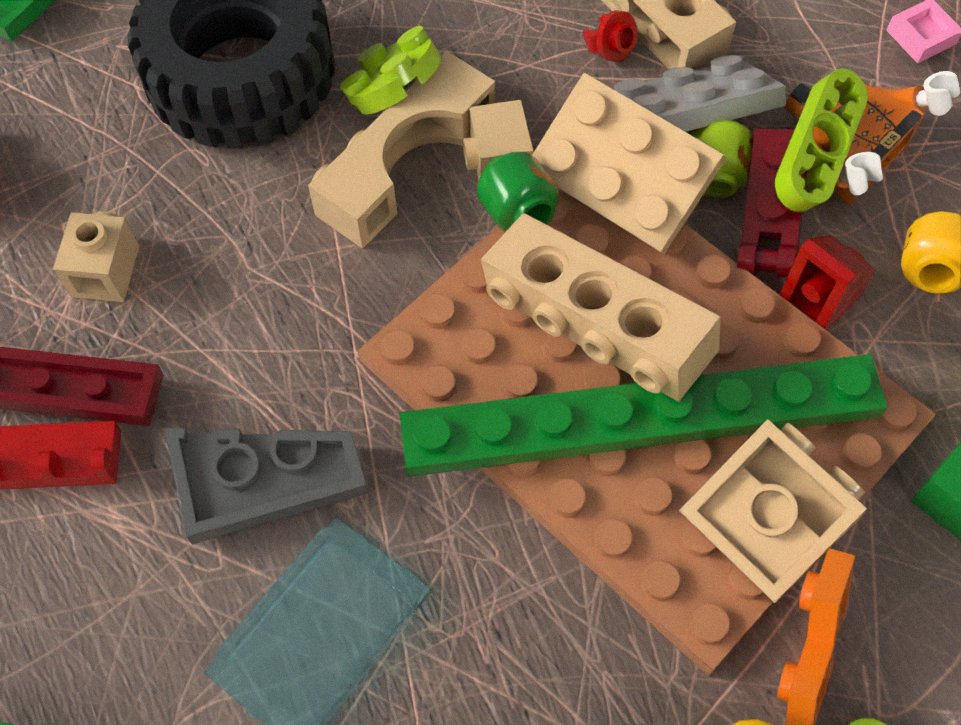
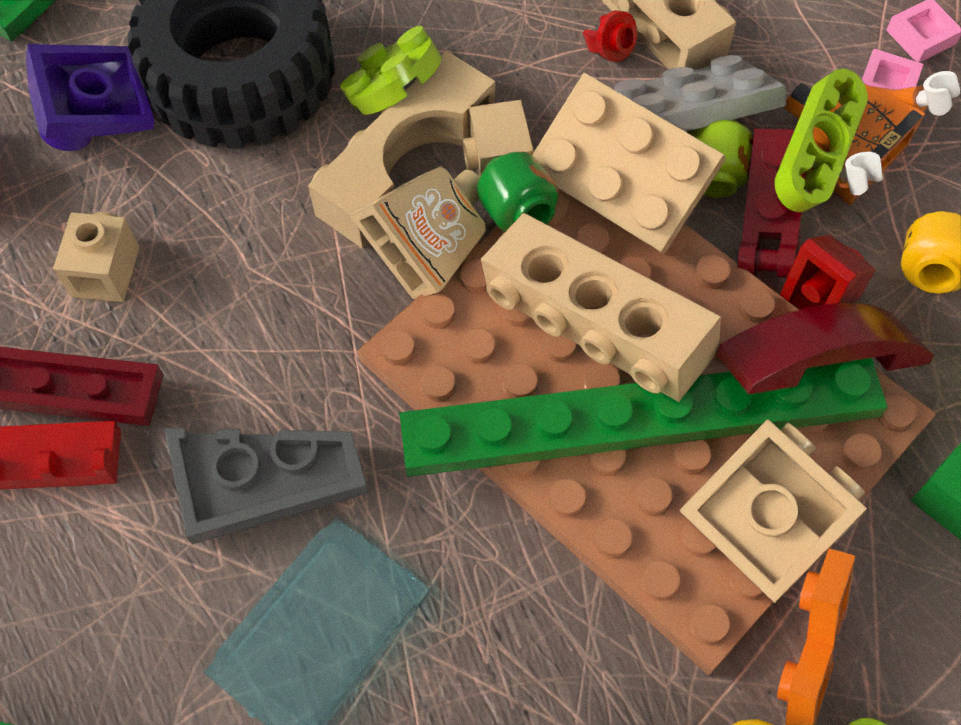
(85, 93): none -> dark purple slope
(424, 228): none -> tan torso
(782, 348): none -> dark red slope
(891, 71): none -> bright pink plate

